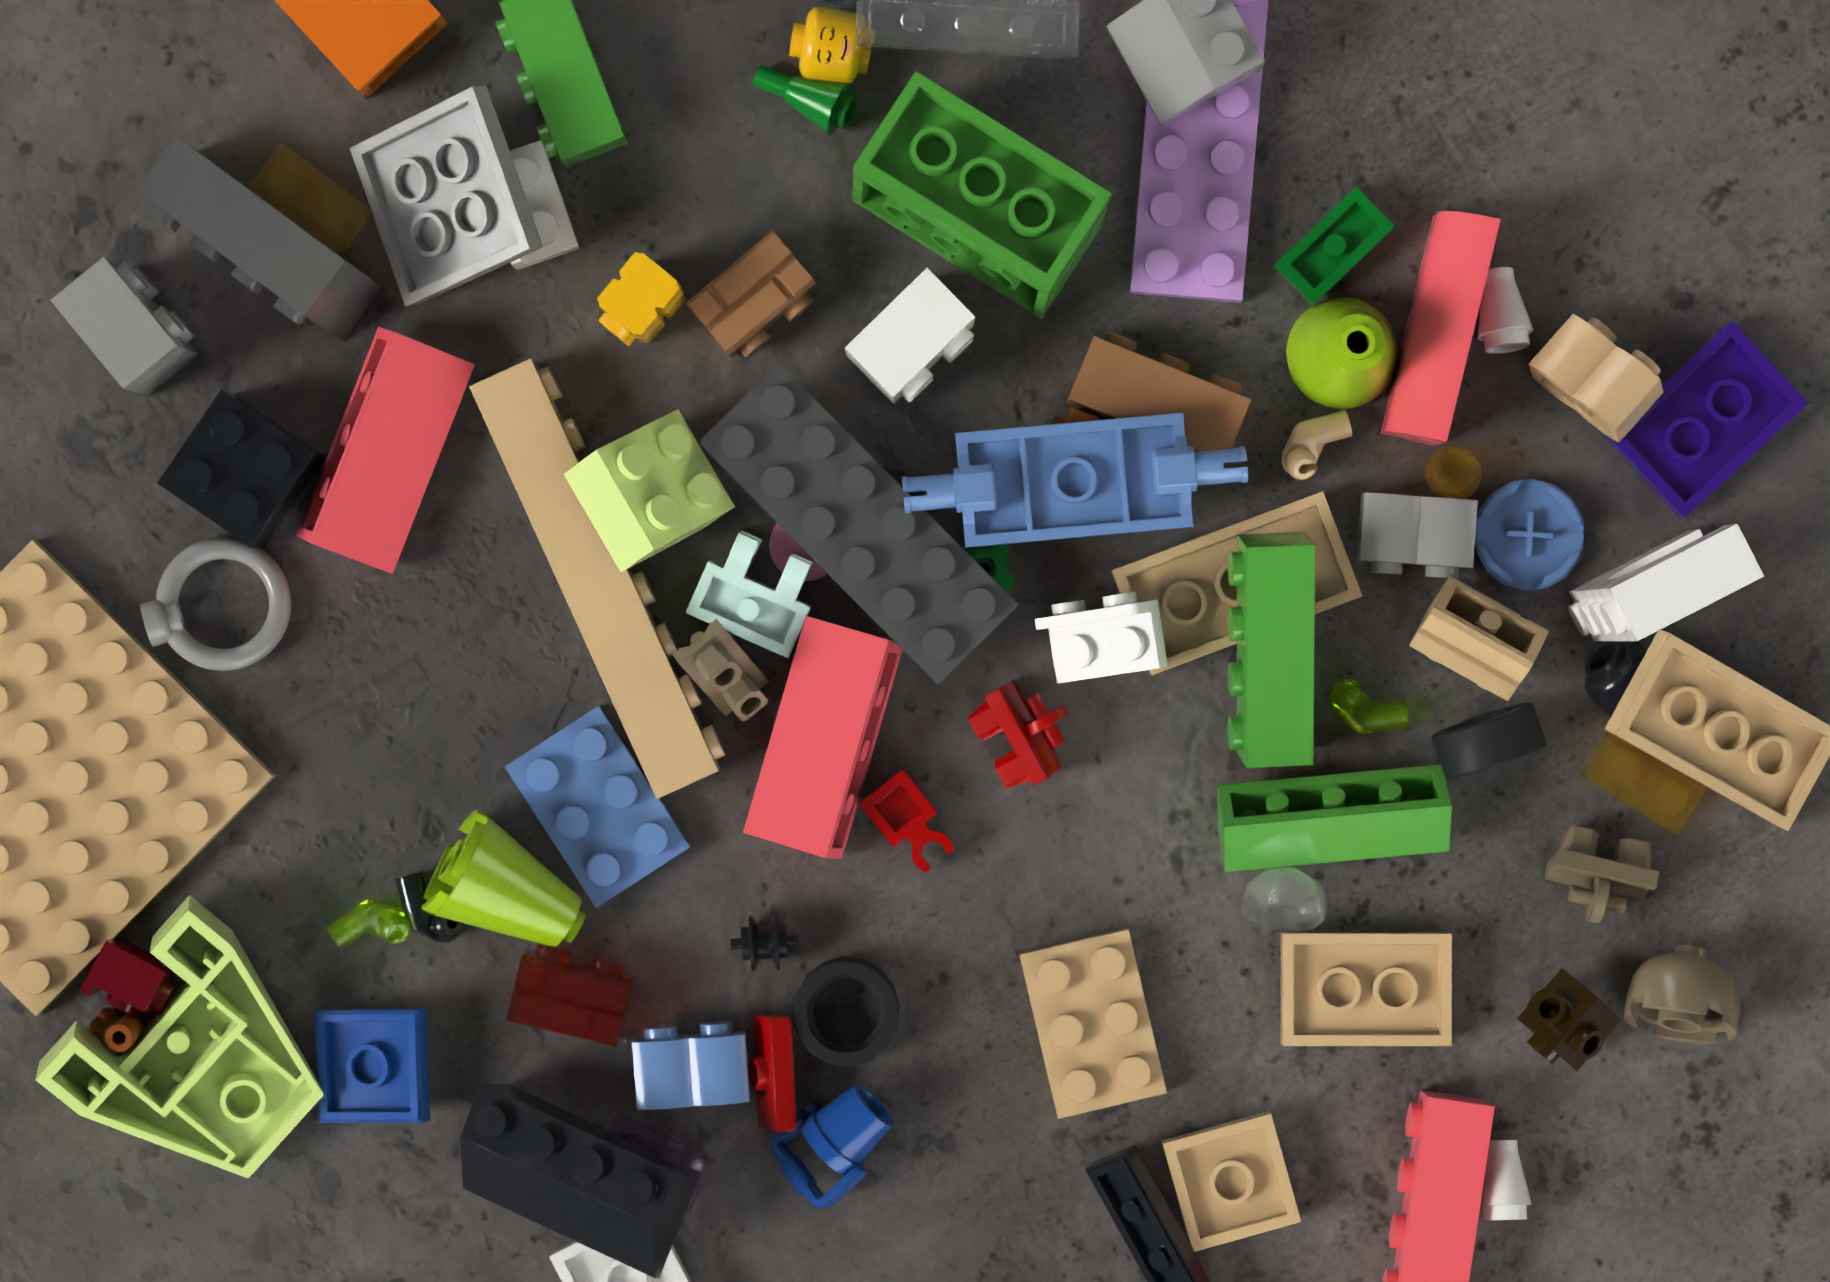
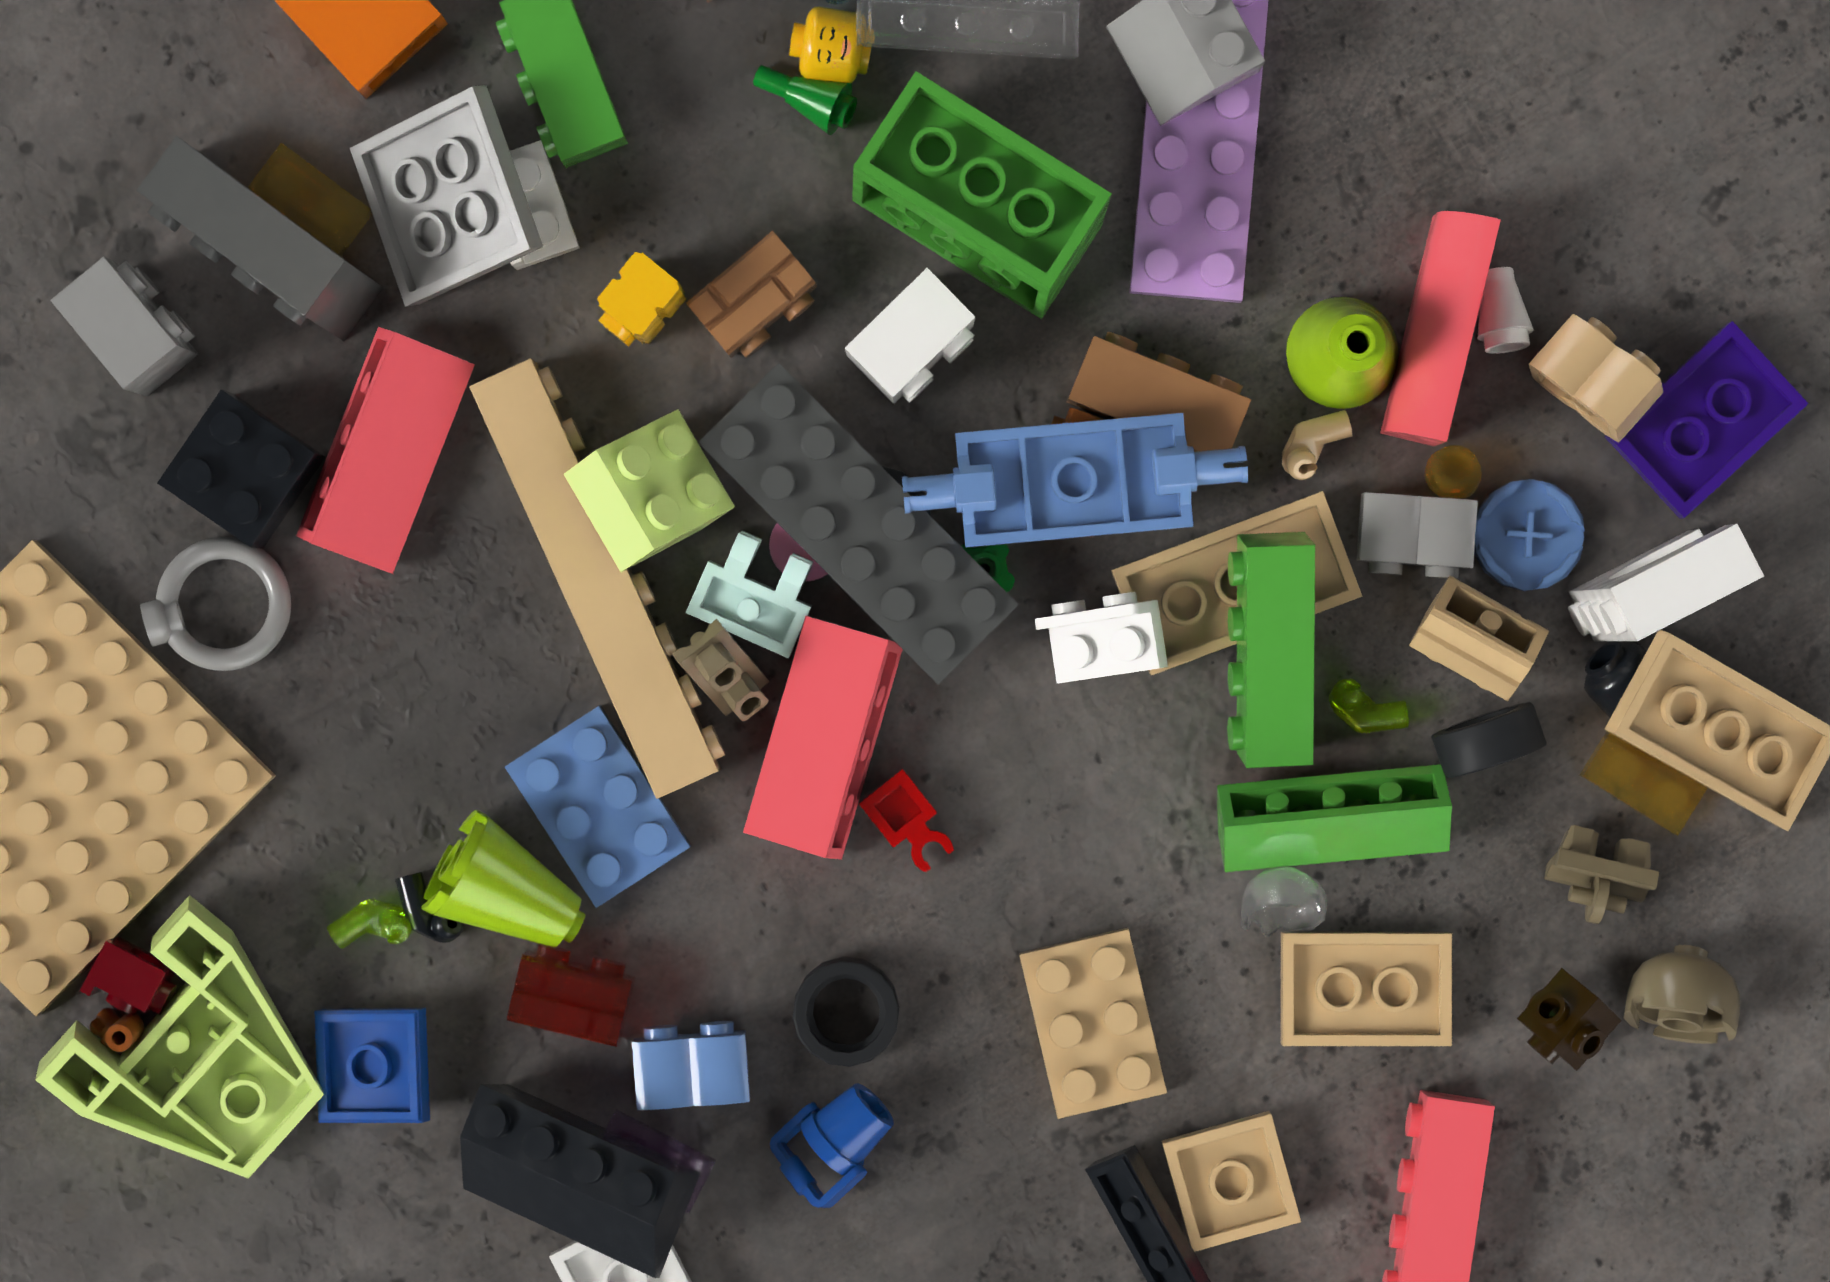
(764, 942): black wheel -> none
(773, 1072): red plate -> none
(1029, 730): red hips -> none
(1334, 246): green plate -> none
(1504, 1187): white cone -> none

